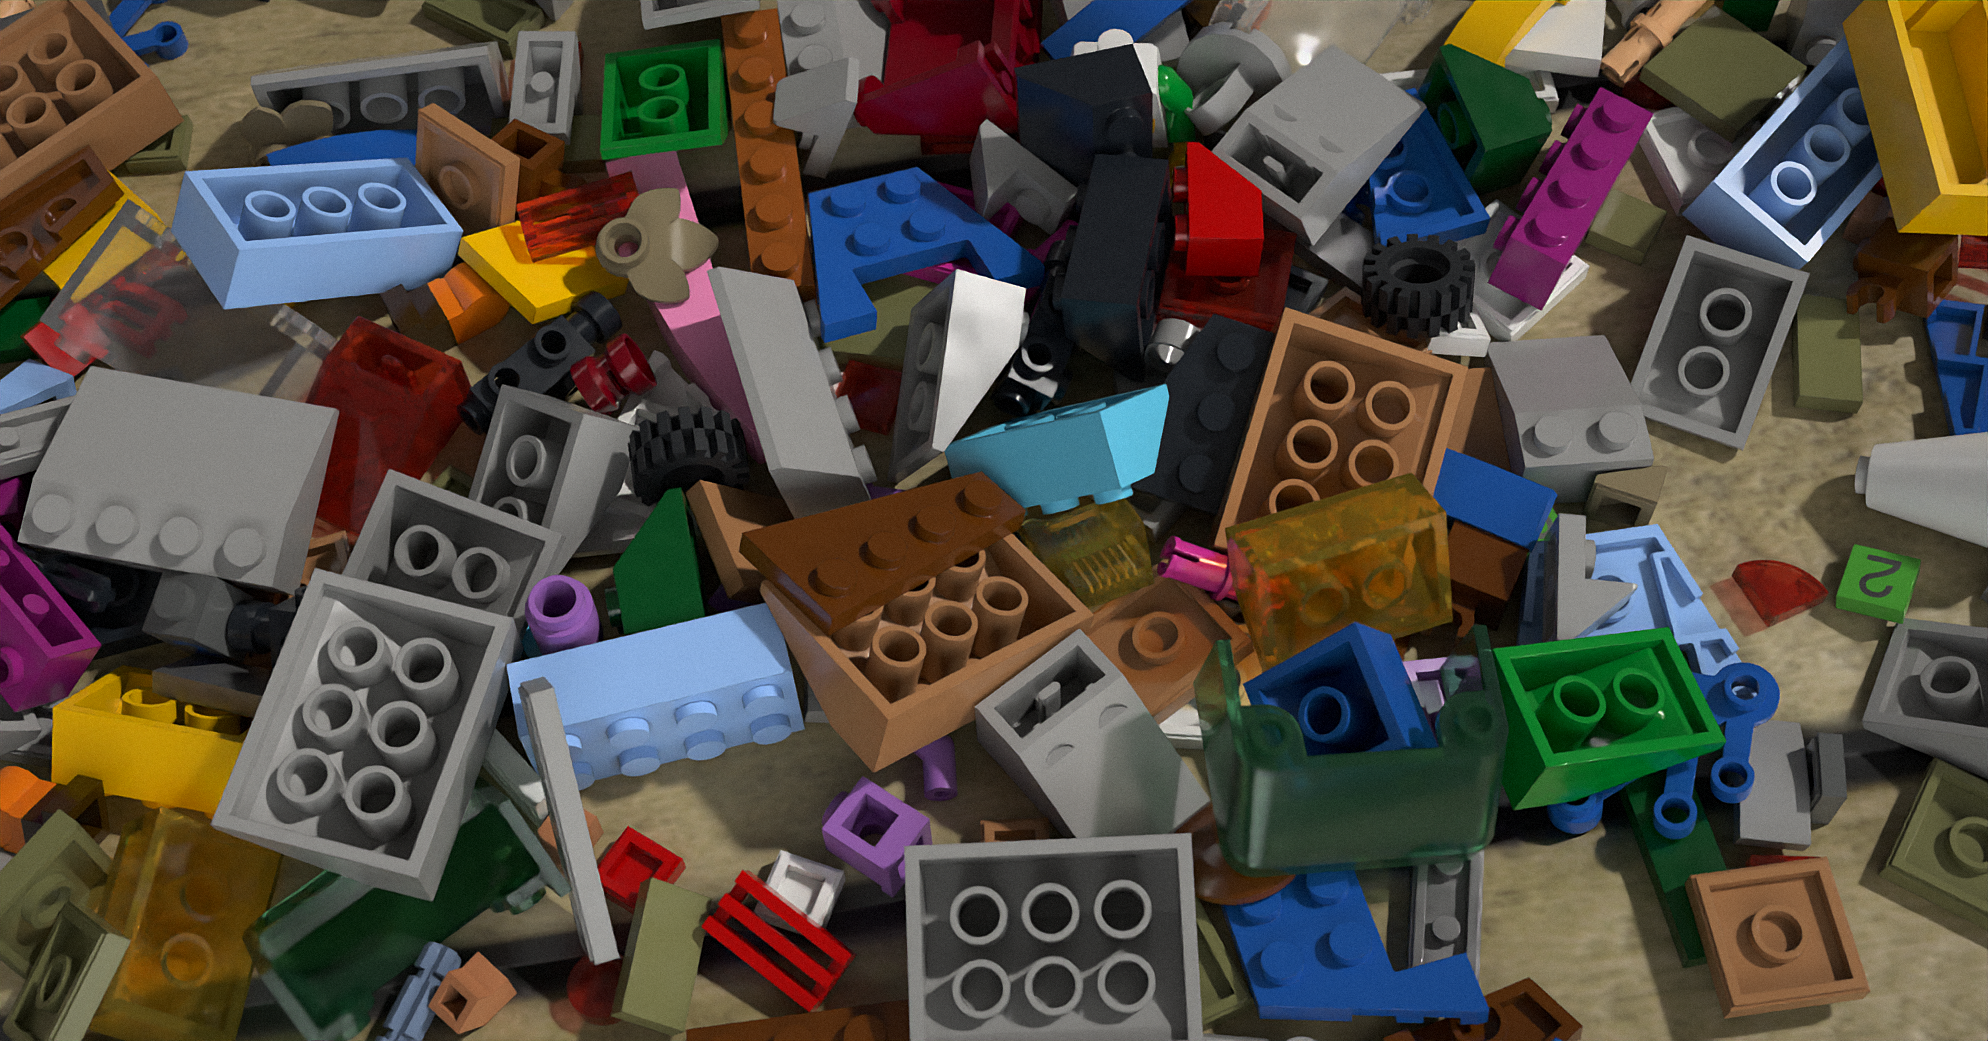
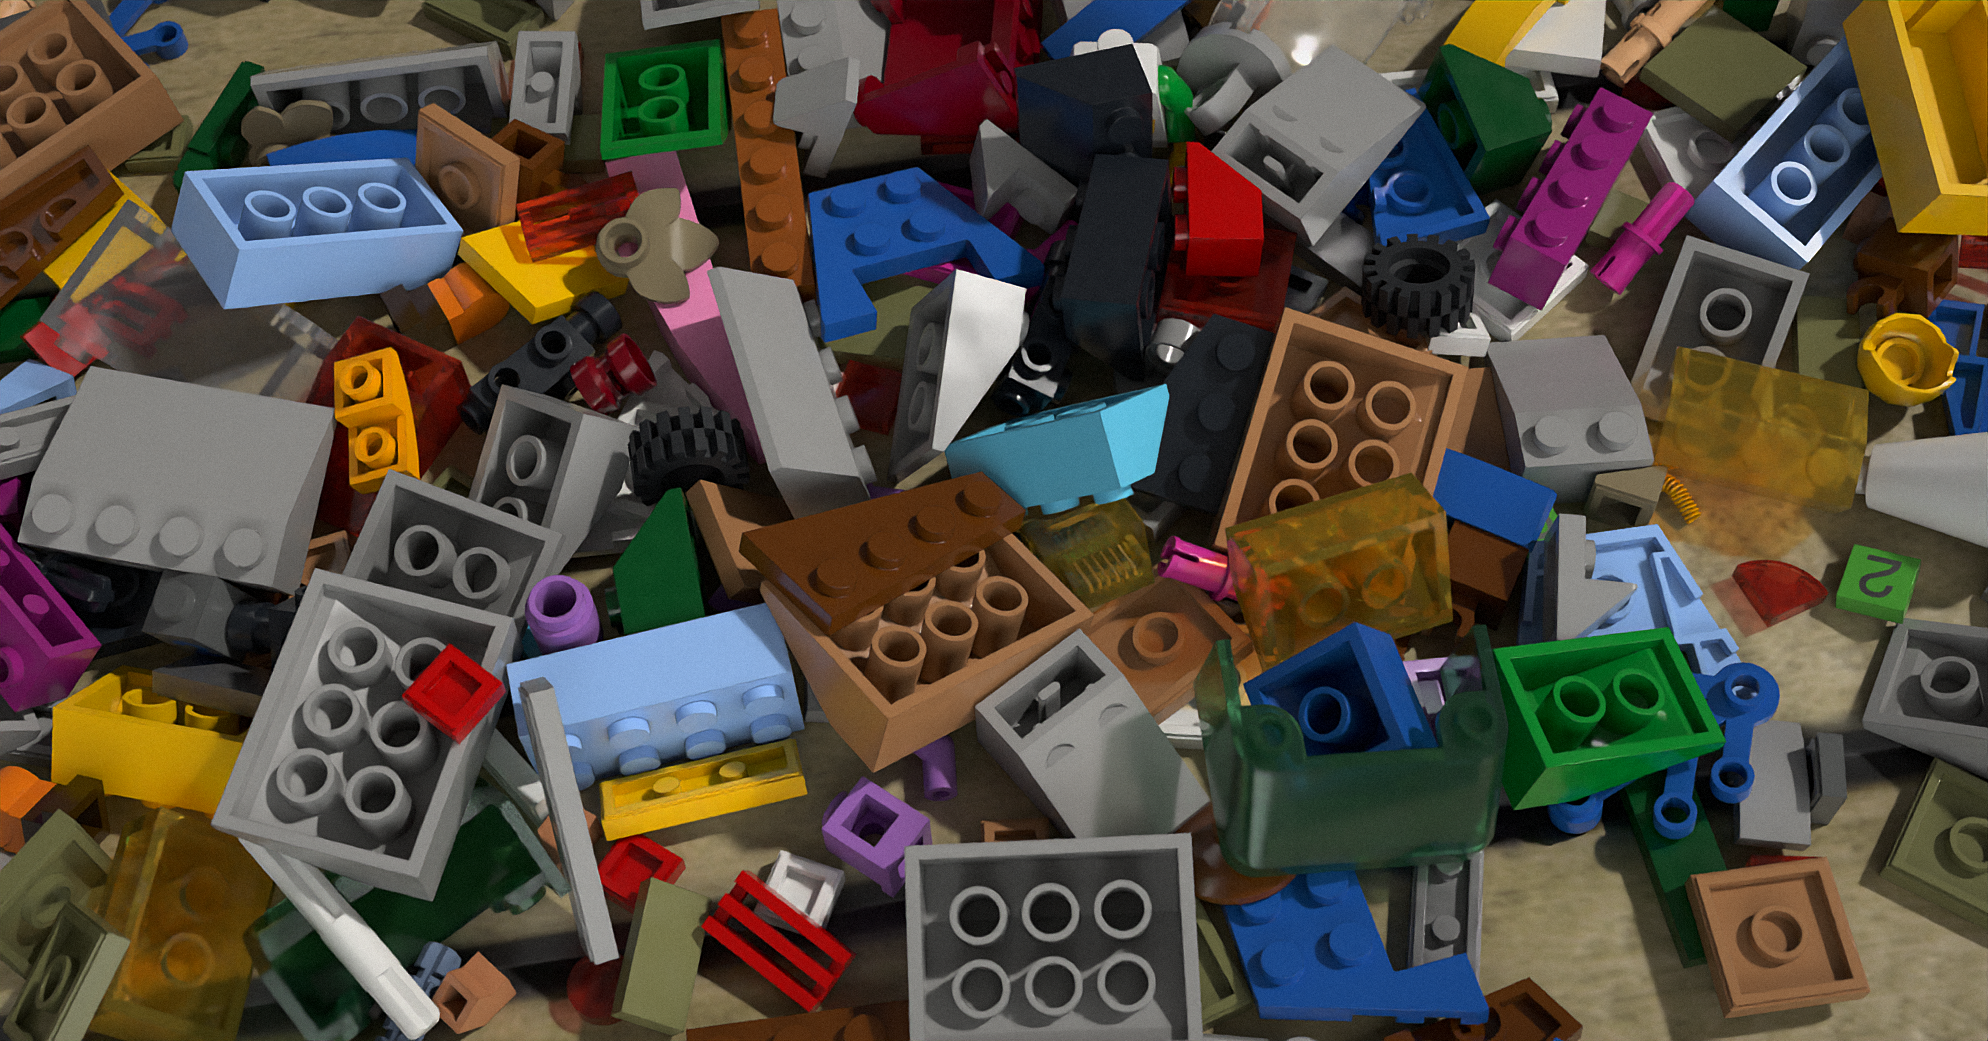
(219, 138): none -> dark green hinge
(350, 940): none -> white axle
(379, 418): none -> light orange slope
(454, 693): none -> red tile
(701, 789): none -> yellow tile
(1643, 237): none -> dark pink axle
(1673, 493): none -> yellow leg
(1762, 430): none -> clear yellow slope
(1906, 360): none -> yellow hair

